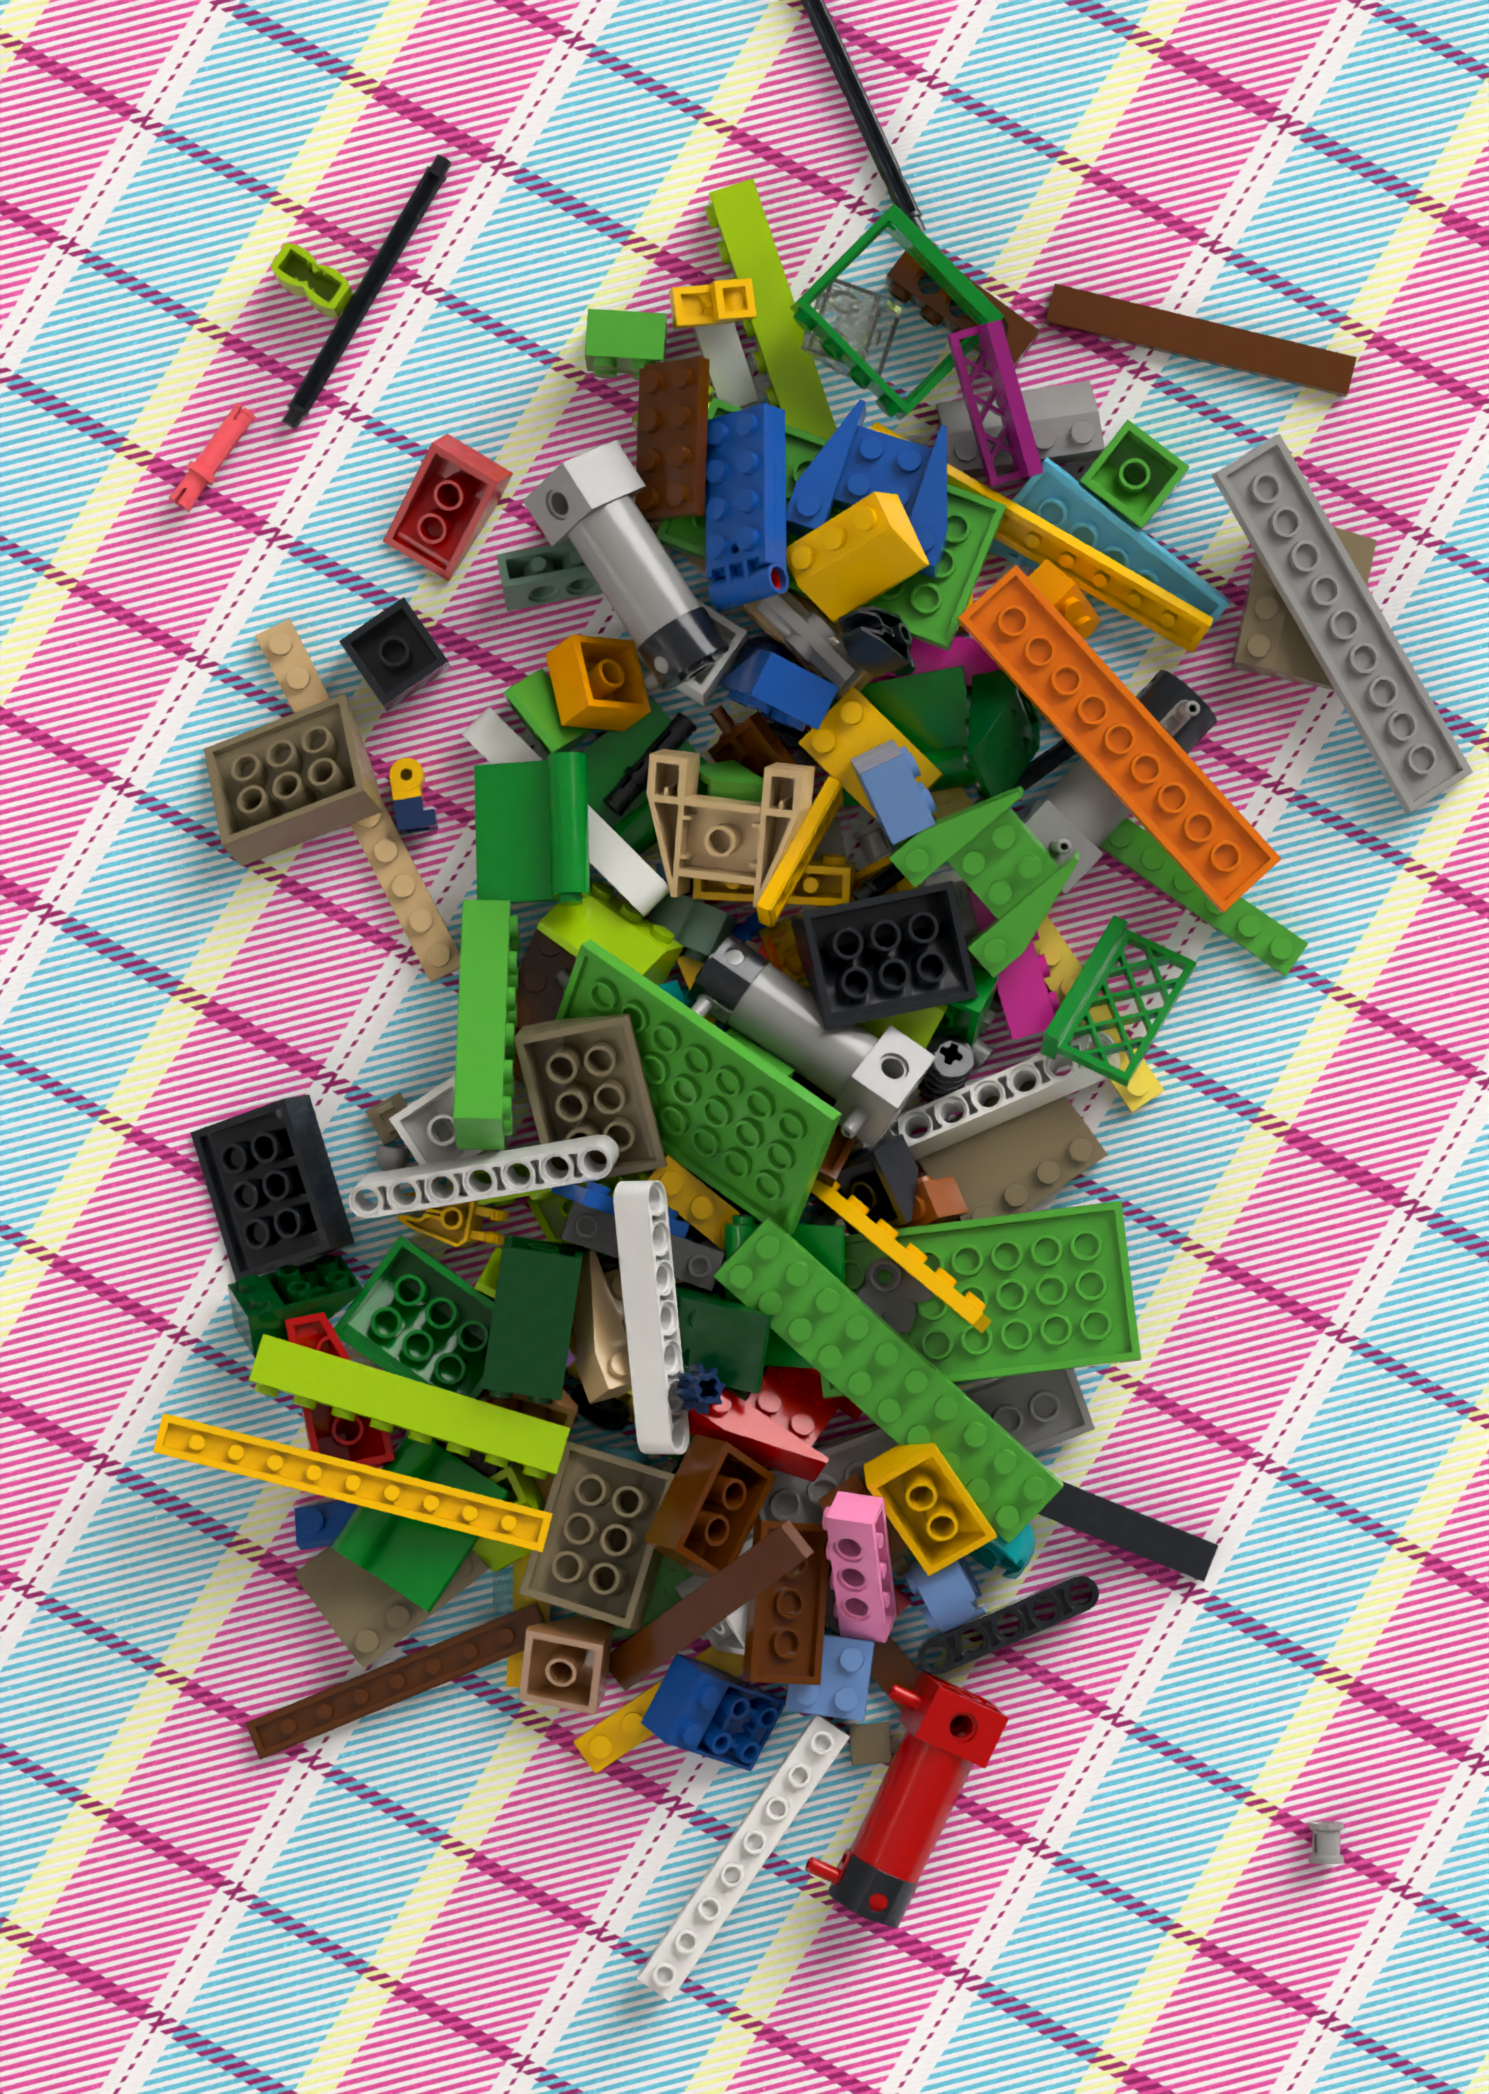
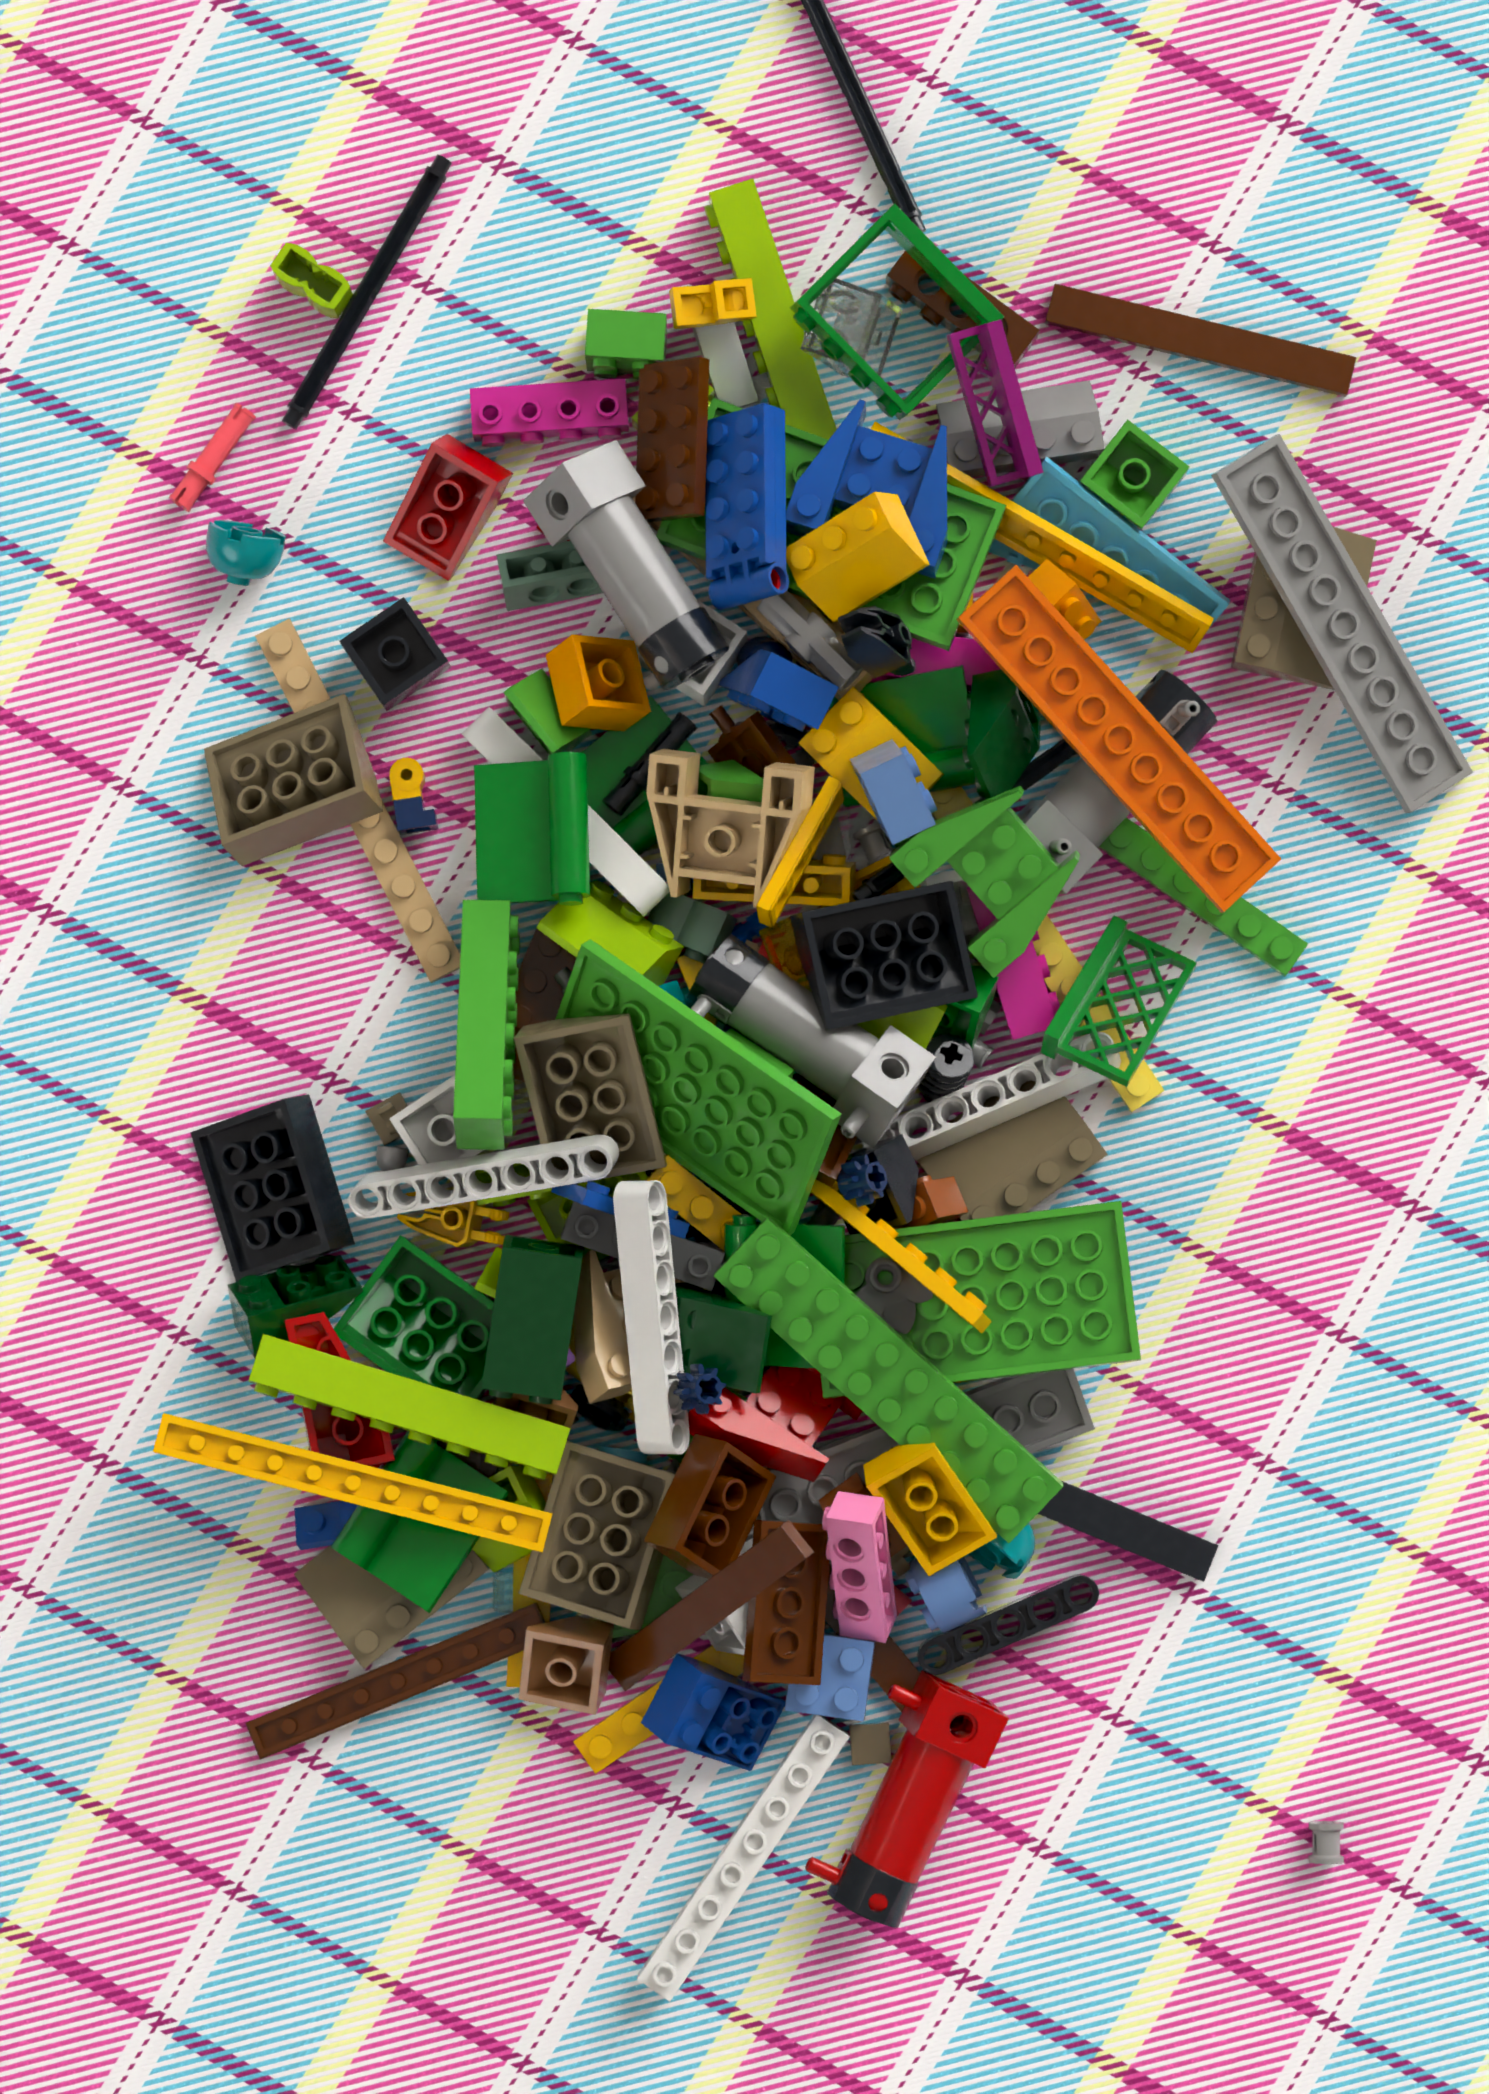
(243, 551): none -> teal cylinder
(549, 411): none -> dark pink brick
(862, 1180): none -> dark blue gear

